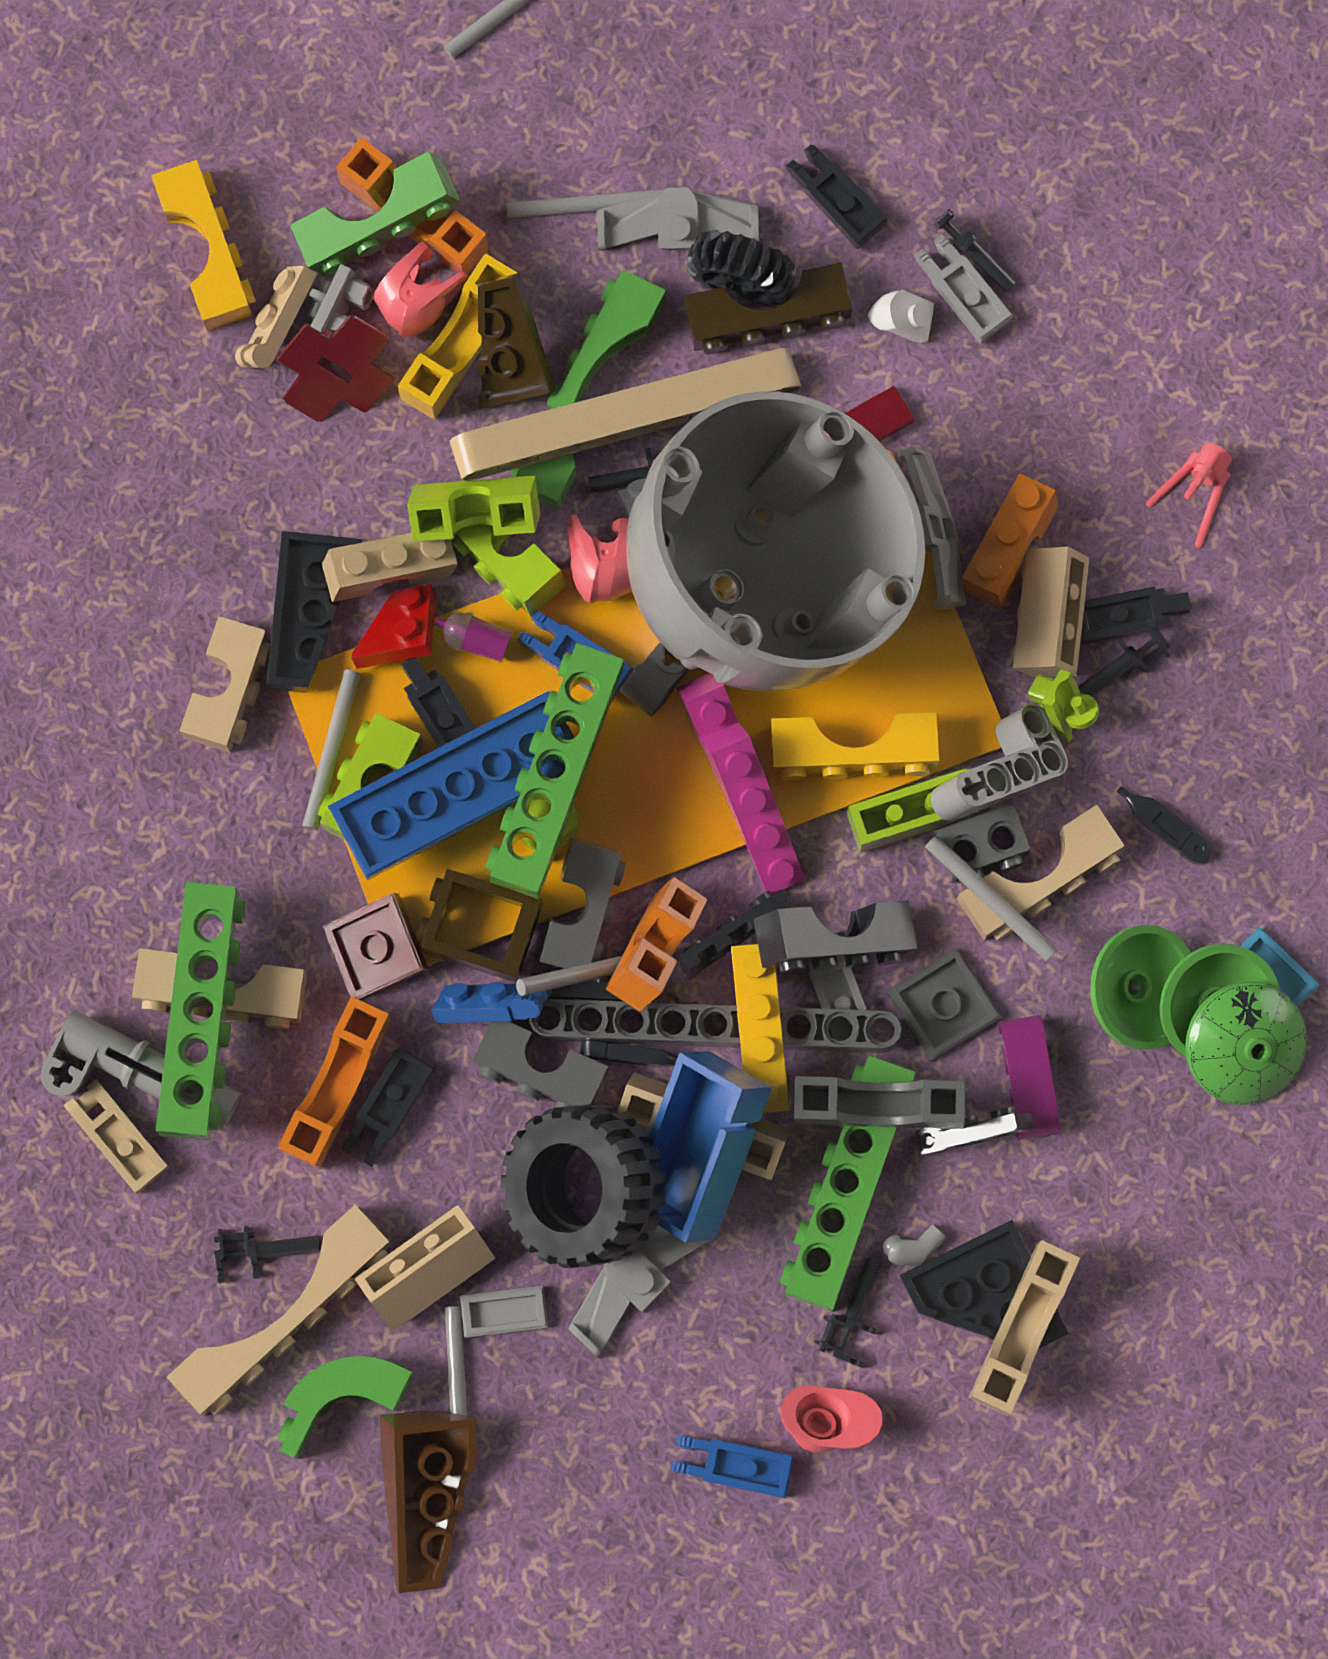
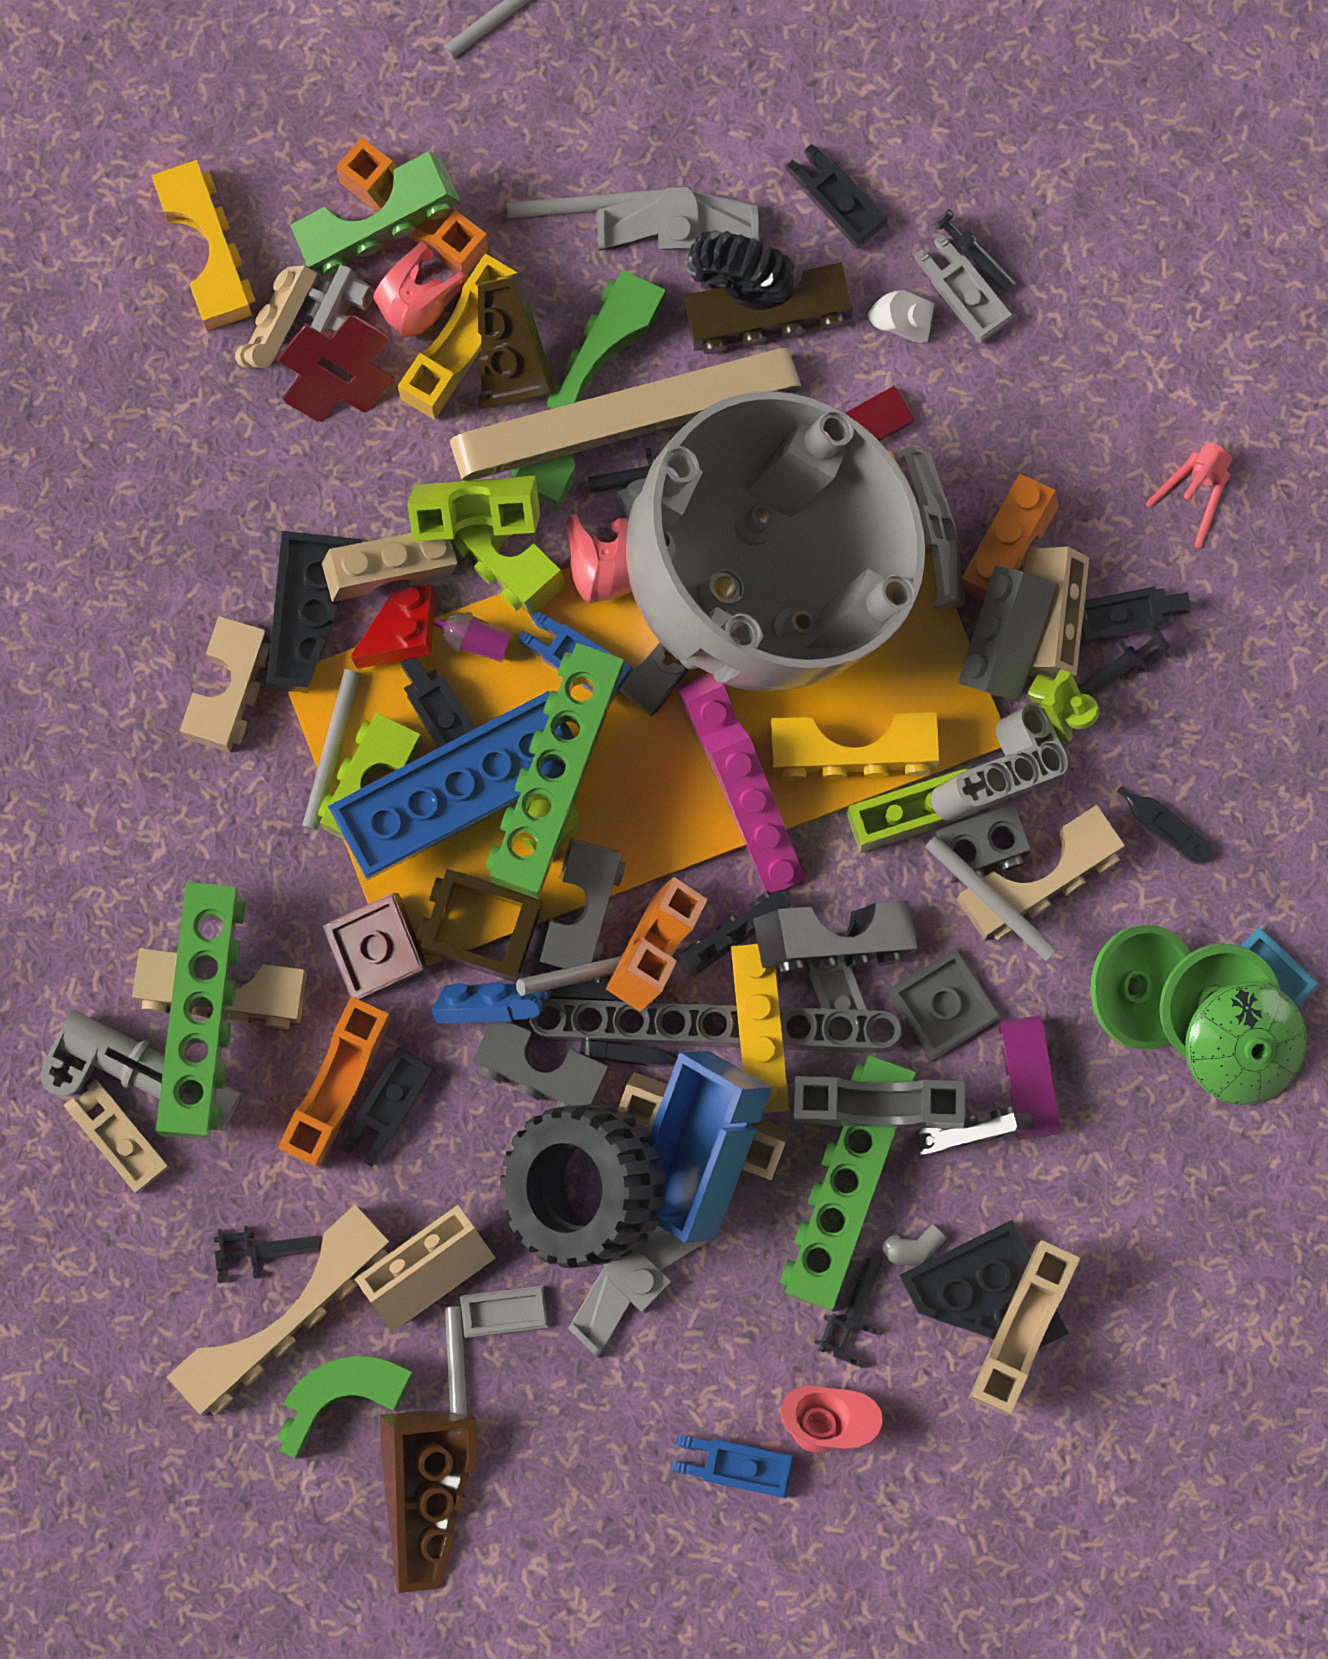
(1007, 633): none -> dark grey brick

